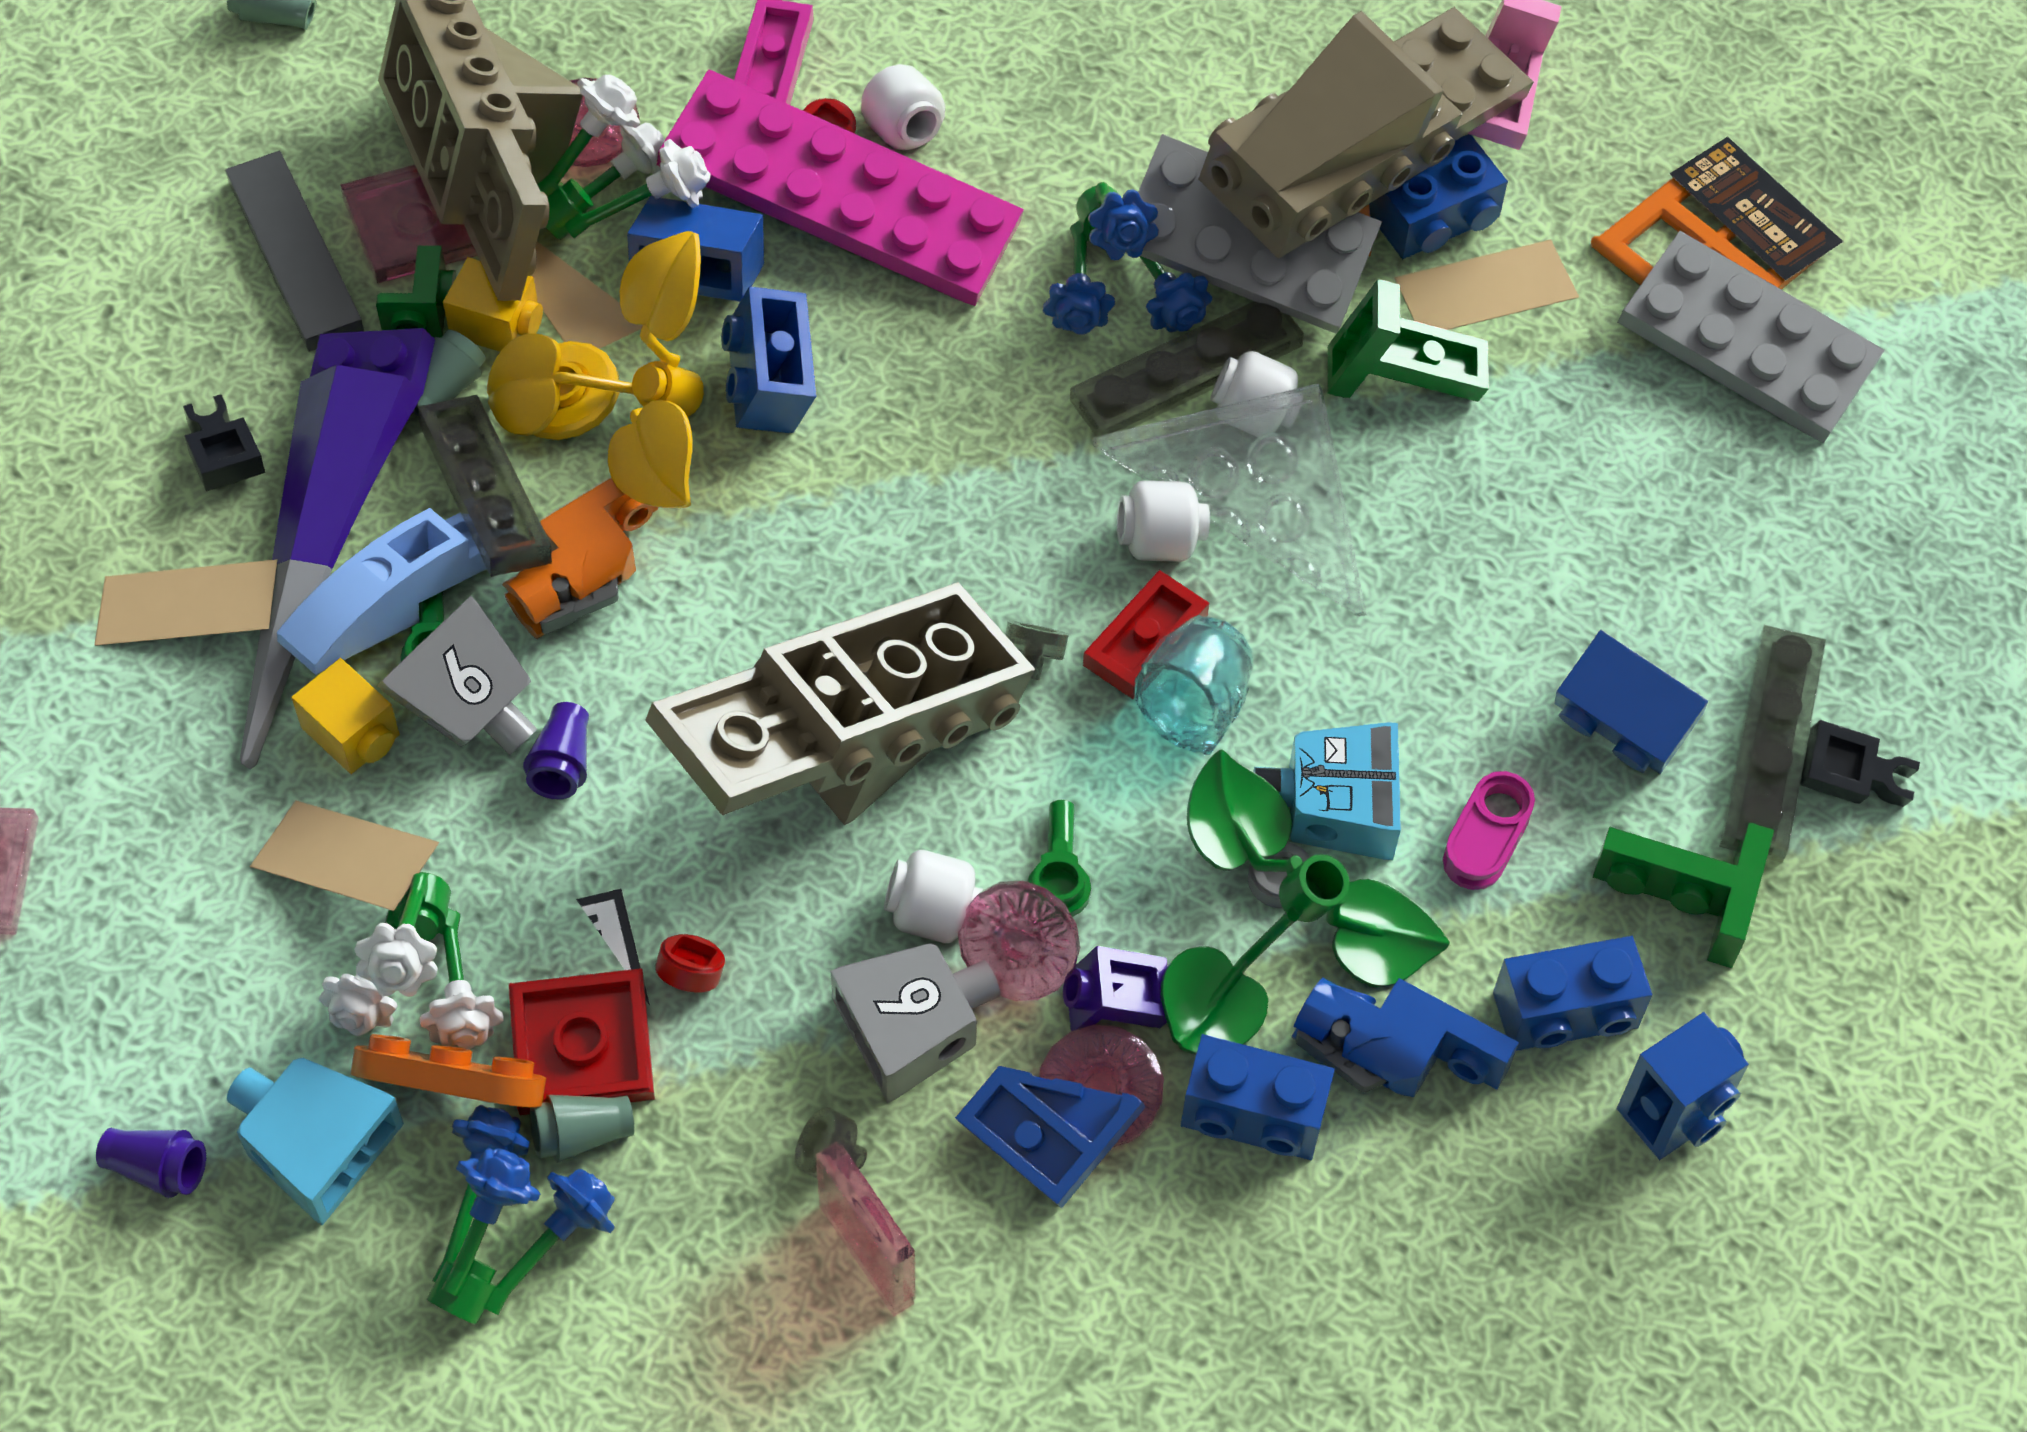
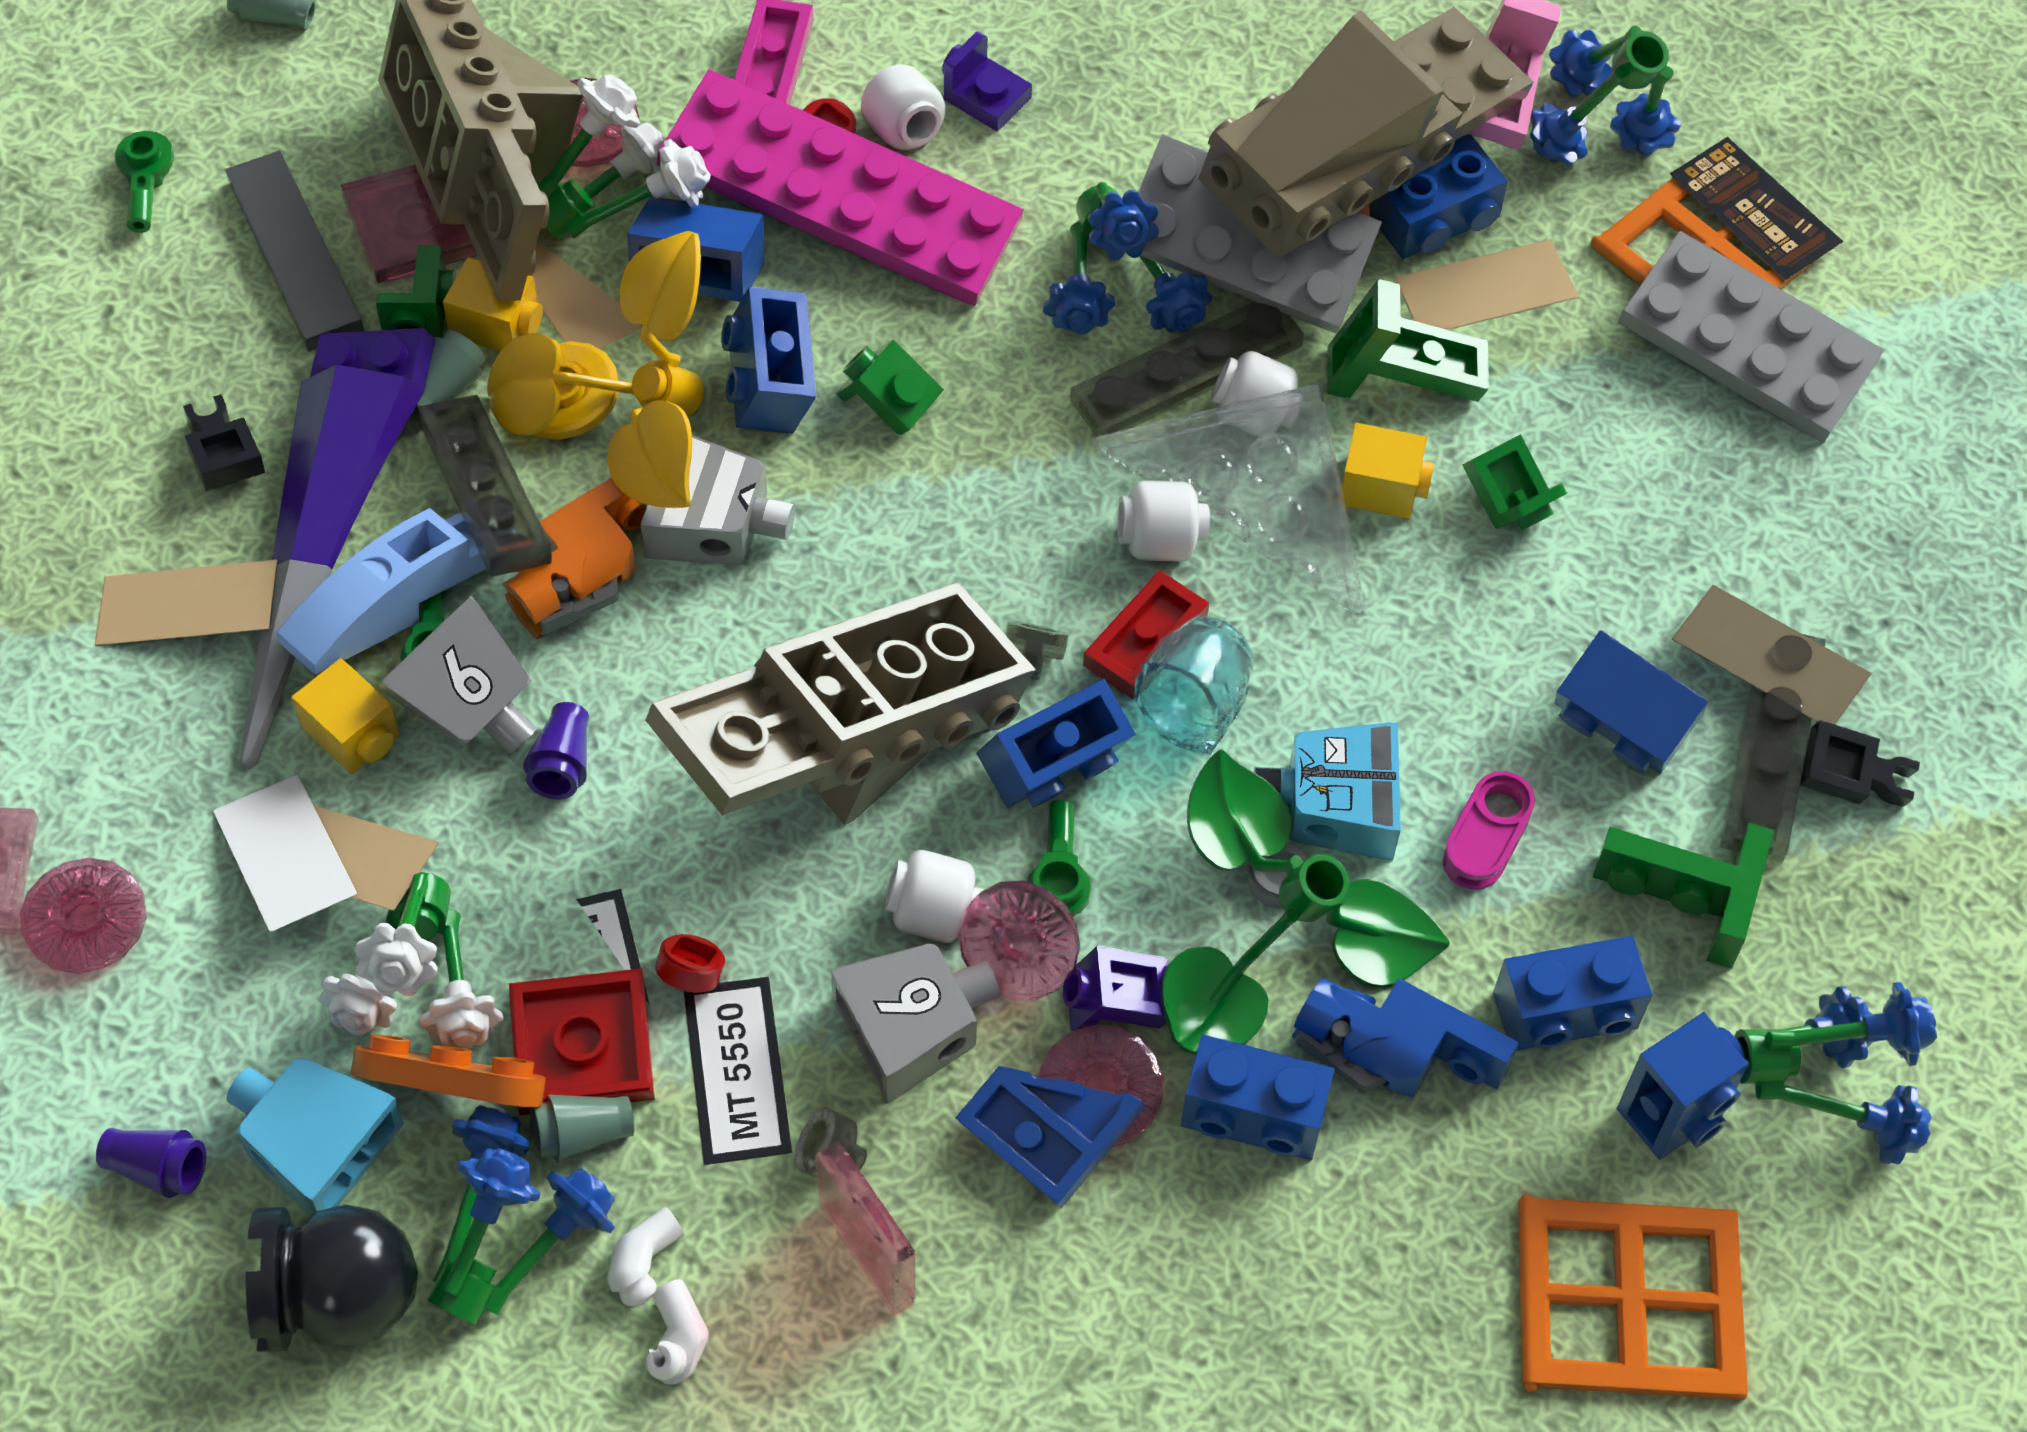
(83, 915): none -> clear pink wheel
(145, 161): none -> green plate
(284, 853): none -> white sticker
(333, 1277): none -> black tile
(634, 1253): none -> white arm
(684, 1337): none -> white arm
(724, 511): none -> light grey torso
(737, 1072): none -> sticker
(890, 385): none -> green bracket
(982, 85): none -> dark purple bracket
(1055, 744): none -> blue brick
(1386, 471): none -> yellow brick
(1512, 485): none -> green bracket
(1581, 66): none -> blue plant
(1631, 1299): none -> orange window
(1743, 644): none -> dark tan sticker
(1846, 1033): none -> blue plant

